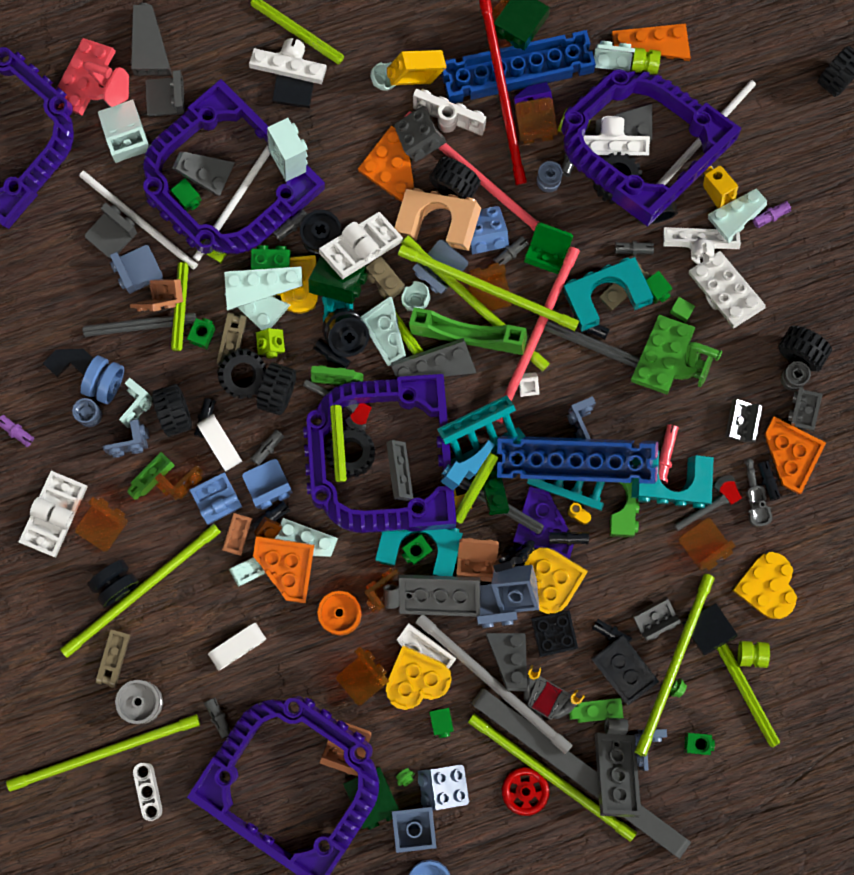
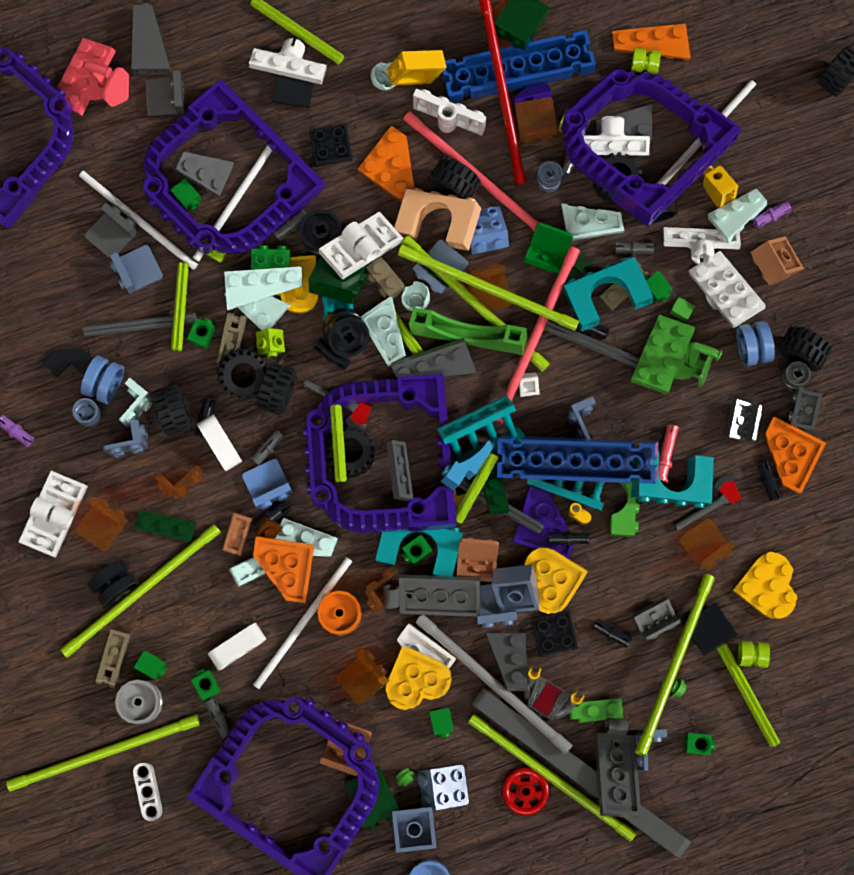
(123, 131): light aqua slope -> none
(146, 479): bright green hinge -> none
(151, 665): none -> green brick
(164, 293): nougat bracket -> none
(165, 526): none -> dark green plate
(214, 688): none -> green brick
(216, 498): medium blue plate -> none
(287, 149): light aqua brick -> none
(302, 623): none -> white piece
(330, 145): none -> black tile
(334, 376): bright green hinge -> none
(418, 134): dark grey bracket -> none
(511, 251): dark grey pin -> none
(513, 555): black plate -> none
(577, 271): none -> dark green plate
(591, 223): none -> light aqua wing
(613, 57): light aqua bracket -> none
(625, 669): black tile -> none
(755, 343): none -> medium blue wheel
(759, 512): dark grey piece -> none
(776, 260): none -> nougat slope

